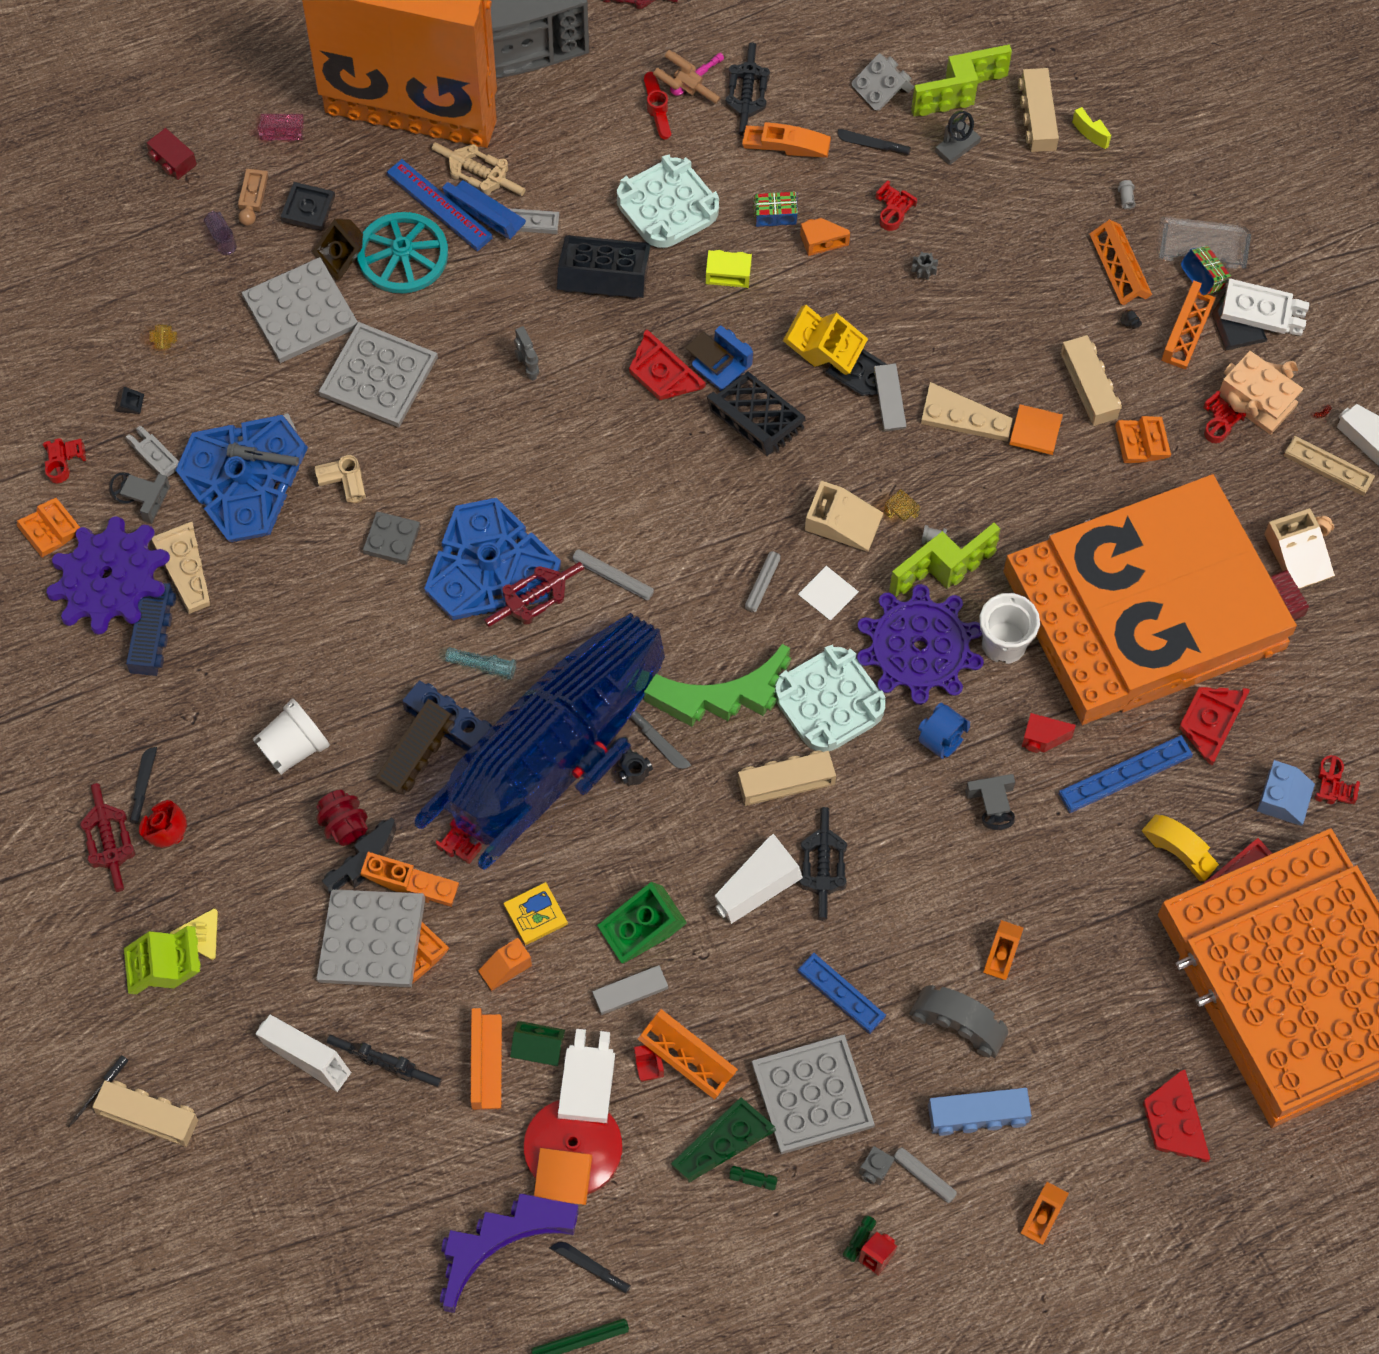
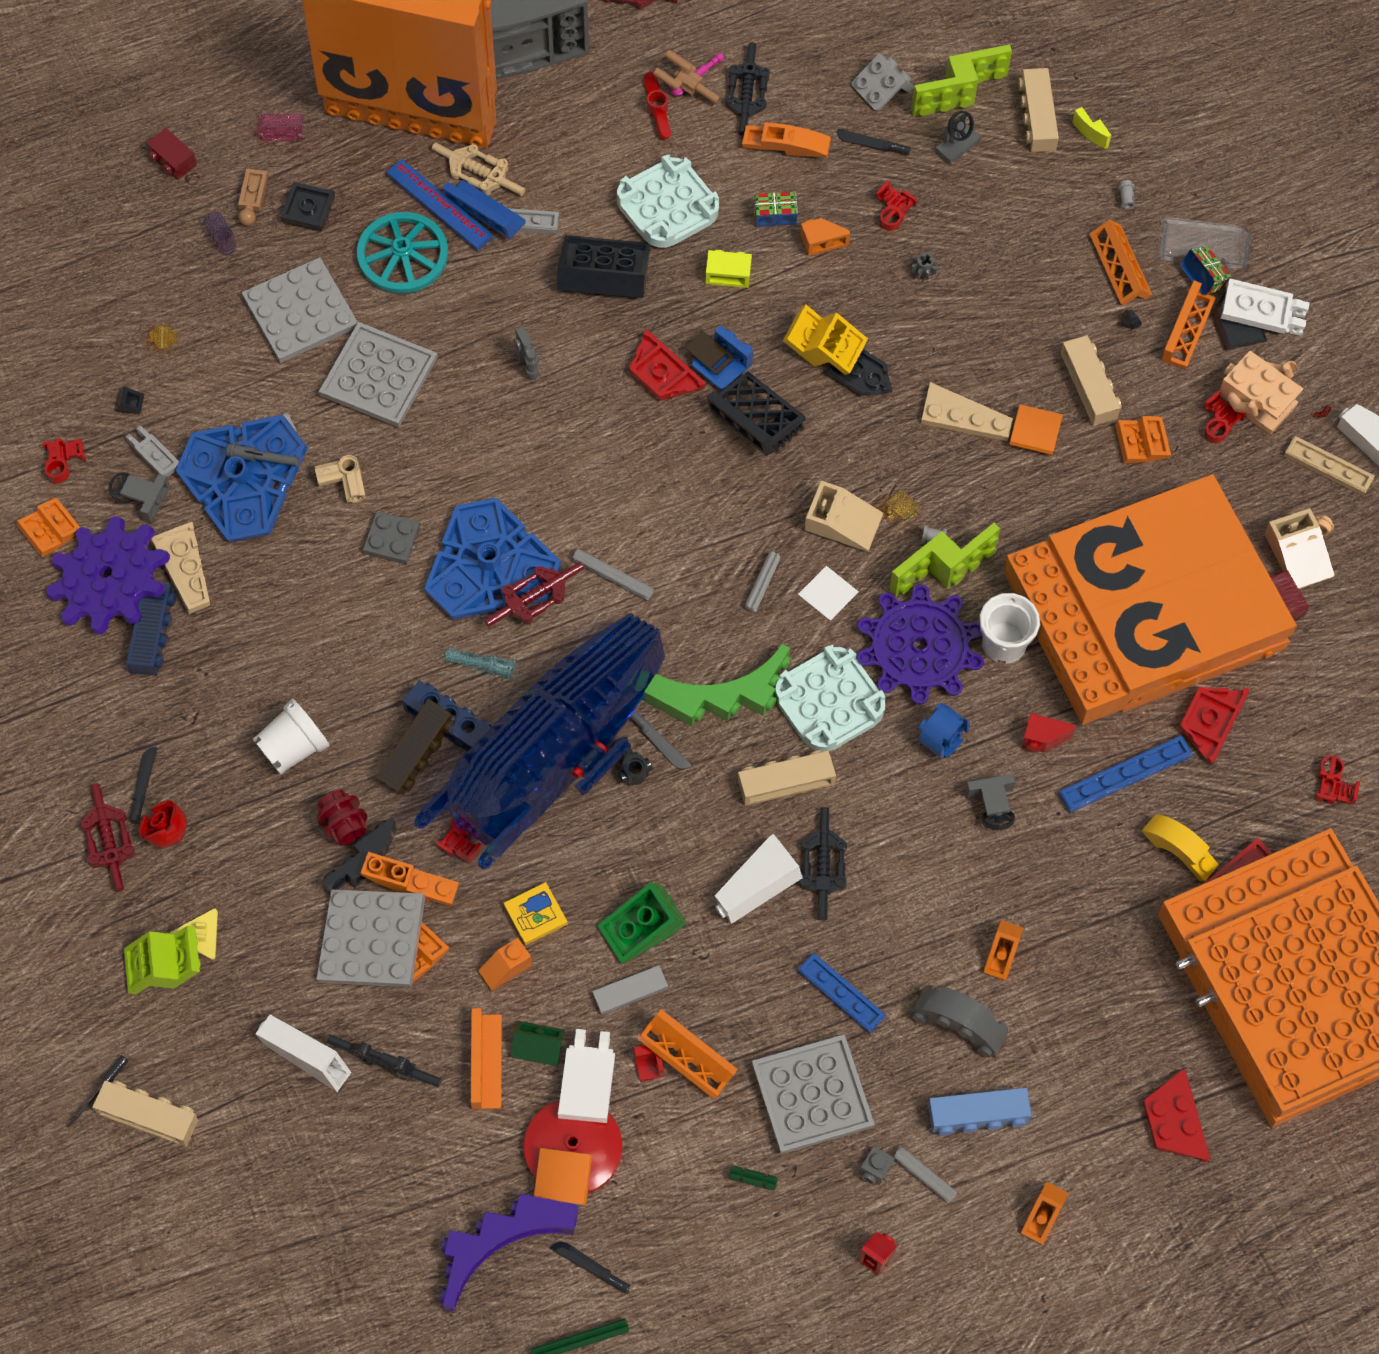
(339, 246): dark brown slope -> none
(725, 1138): dark green wing -> none
(859, 1238): dark green axle -> none
(890, 397): light grey tile -> none
(1286, 793): medium blue slope -> none

